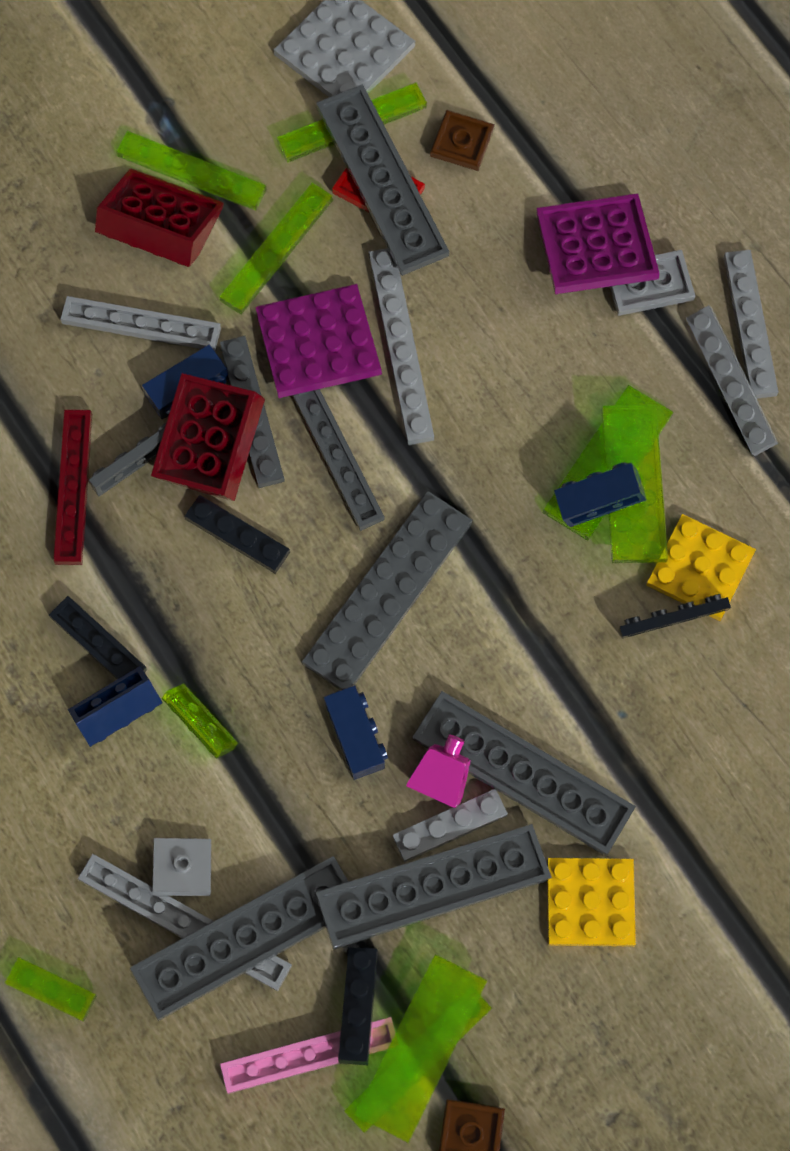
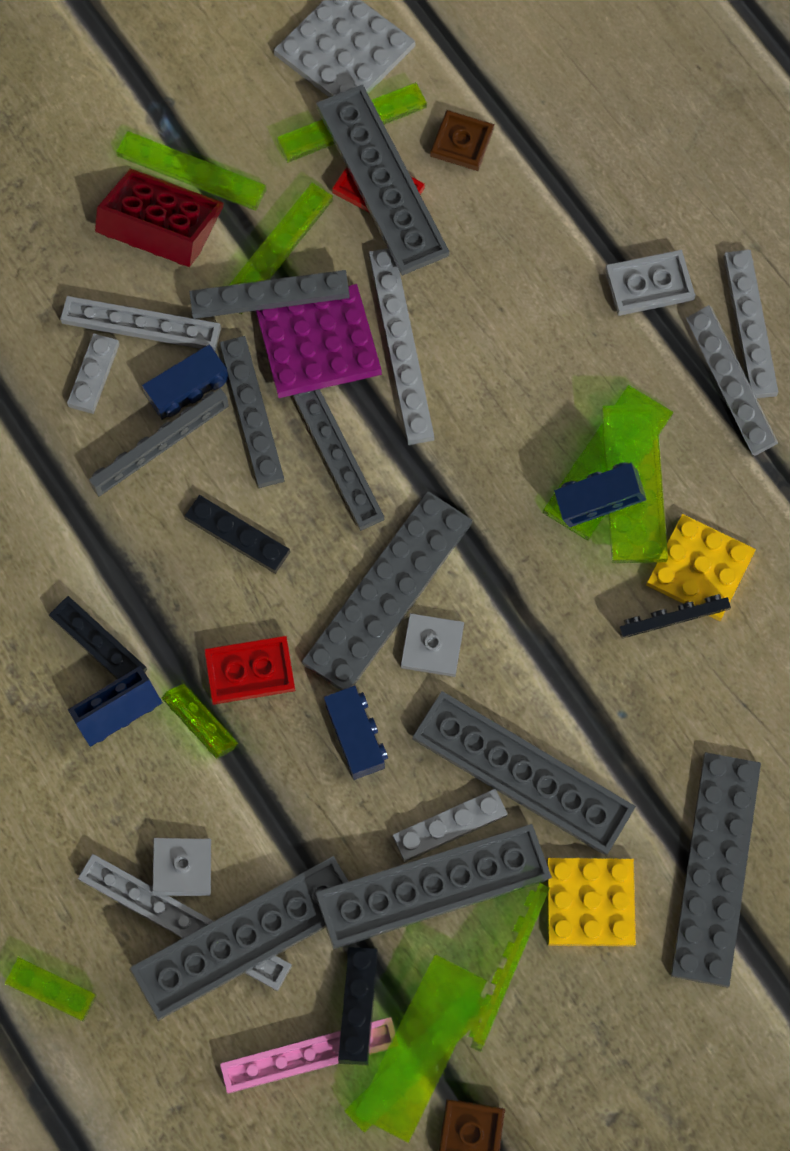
(73, 487): dark red plate -> none
(93, 373): none -> light grey plate
(208, 436): dark red slope -> none
(249, 670): none -> red plate
(269, 294): none -> dark grey plate
(432, 645): none -> light grey plate
(442, 772): dark pink torso -> none
(503, 977): none -> clear neon green plate
(597, 243): magenta plate -> none
(716, 870): none -> dark grey plate

